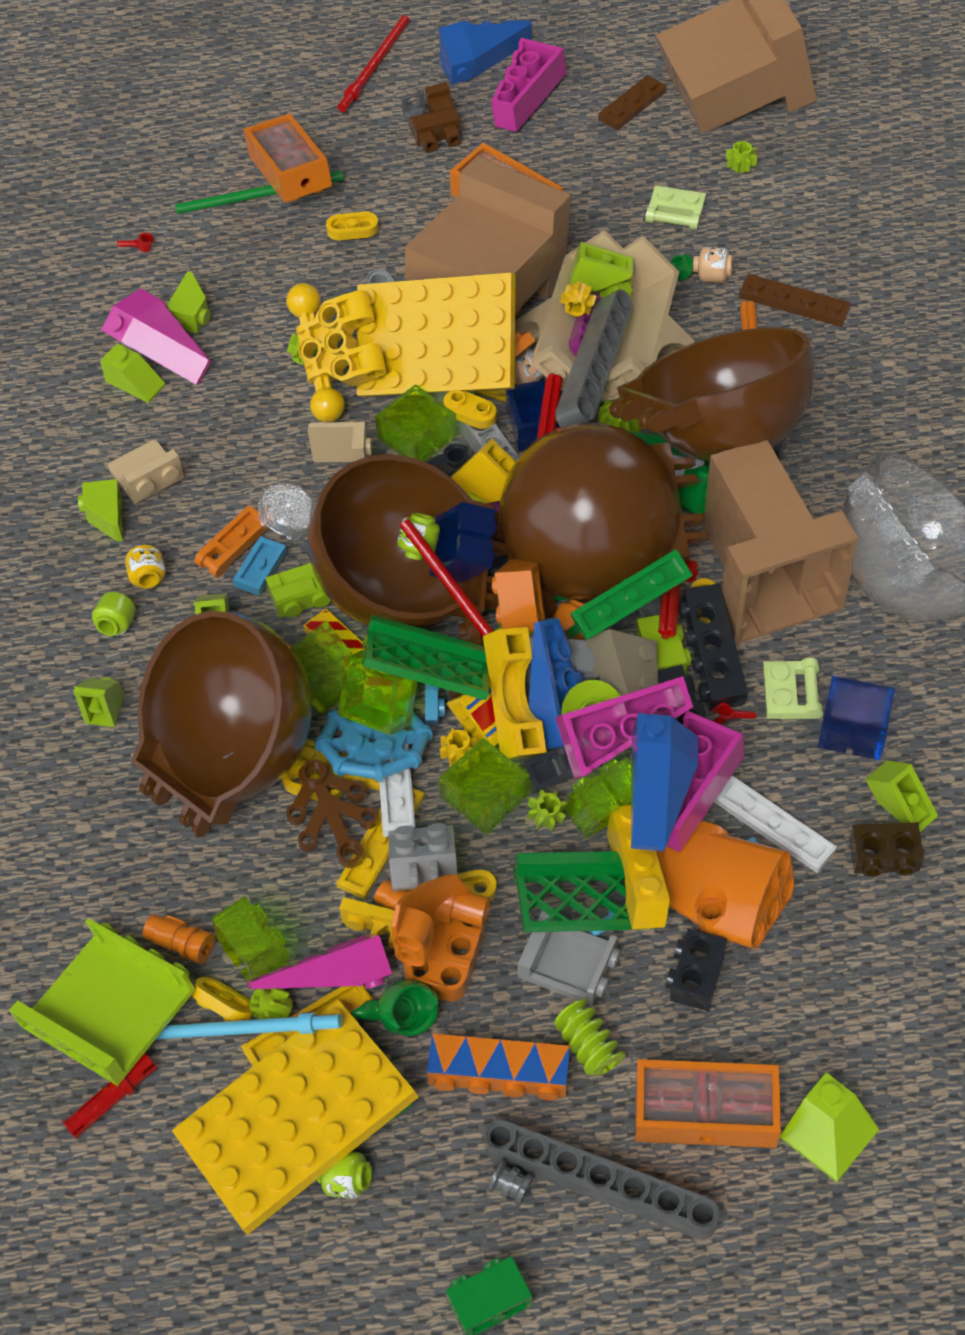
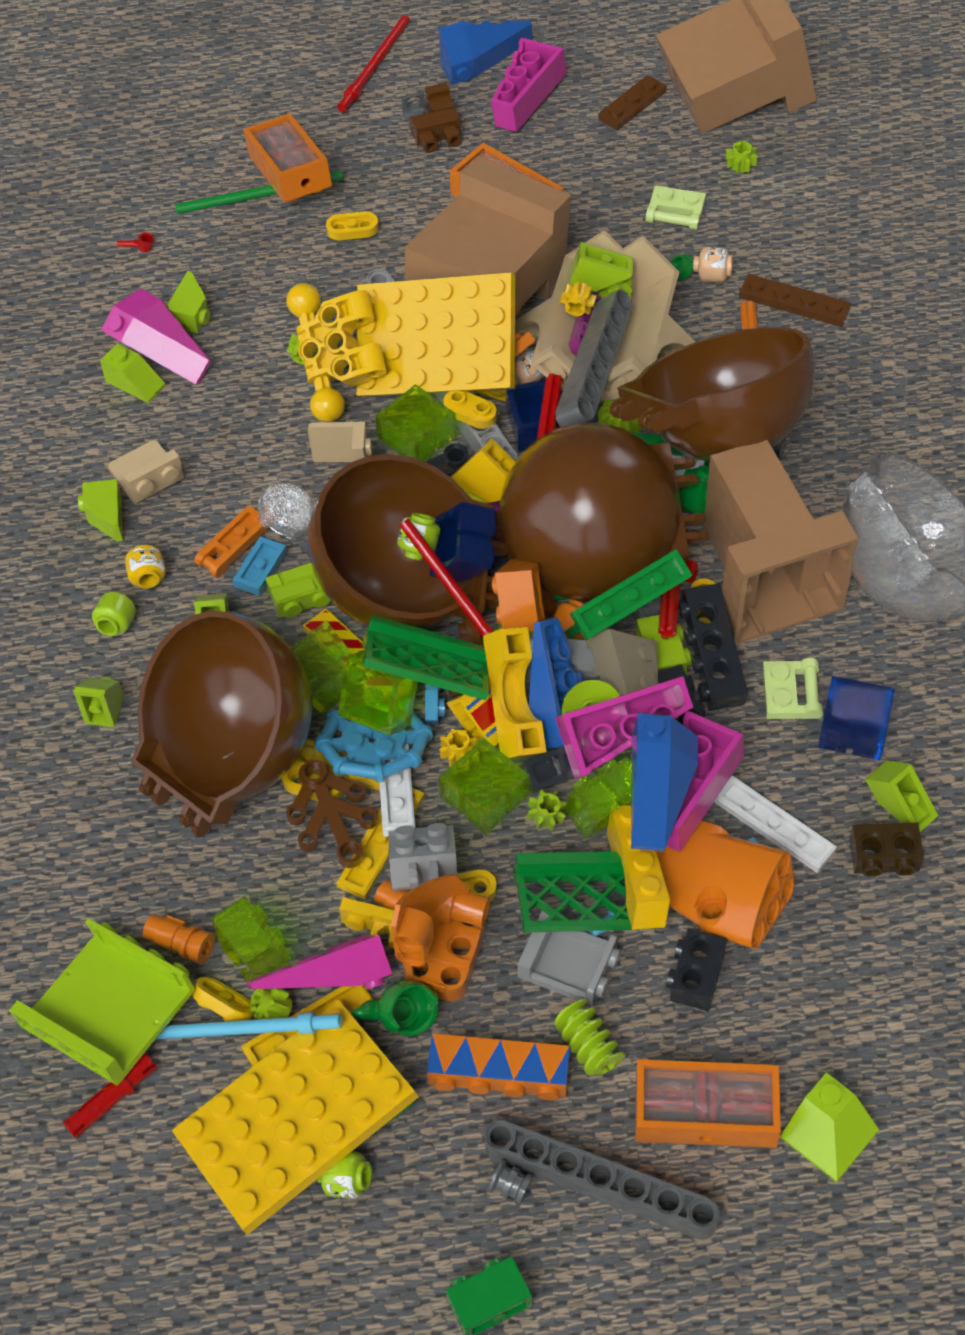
(727, 713): red hand -> none

